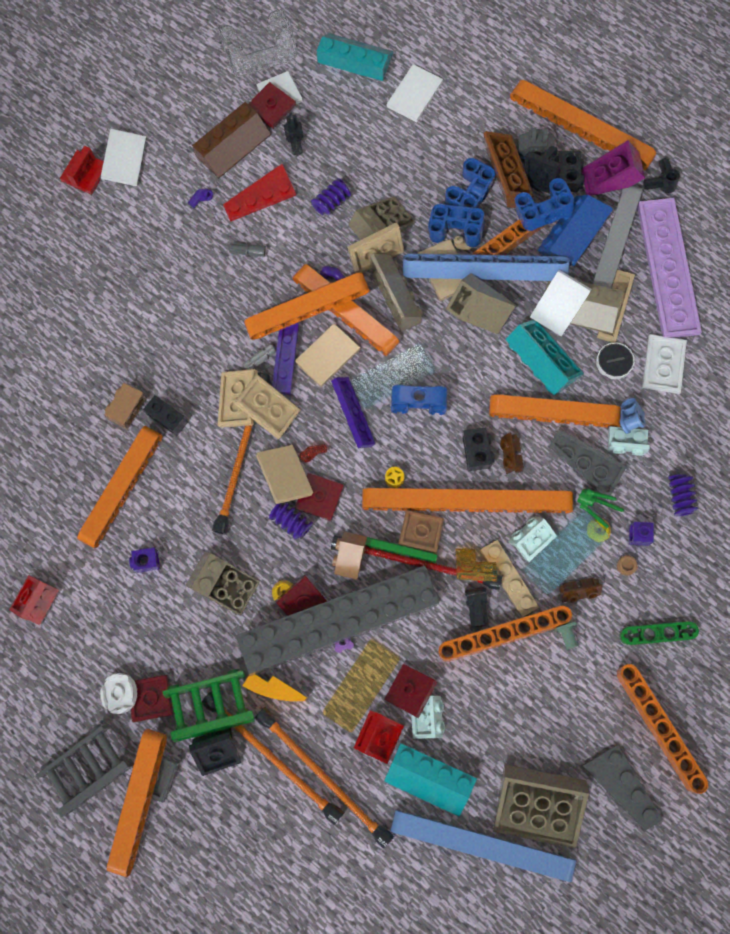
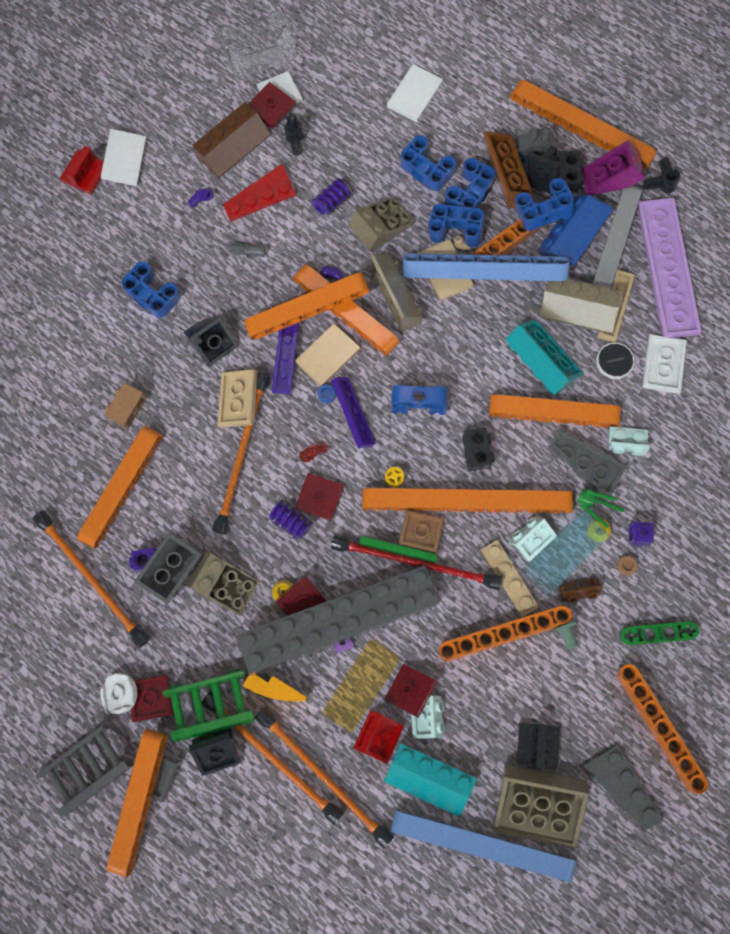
(33, 600): bracket -> none
(138, 635): none -> orange hose
(145, 295): none -> blue beam
(165, 415): black brick -> none
(167, 568): none -> dark grey slope
(211, 339): none -> black slope
(259, 357): light grey axle -> none
(267, 406): tan tile -> none
(284, 474): tan tile -> none
(326, 393): none -> blue tile
(350, 555): medium nougat brick -> none
(354, 56): teal slope -> none
(382, 242): tan tile -> none
(400, 370): clear light blue piece -> none
(422, 168): none -> blue beam
(469, 569): clear yellow plate -> none
(477, 606): black piece -> none
(480, 305): dark tan slope -> none
(511, 461): reddish brown hinge -> none
(538, 745): none -> black bracket
(560, 302): white tile -> none
(631, 415): medium blue piece -> none
(682, 494): dark purple piece -> none

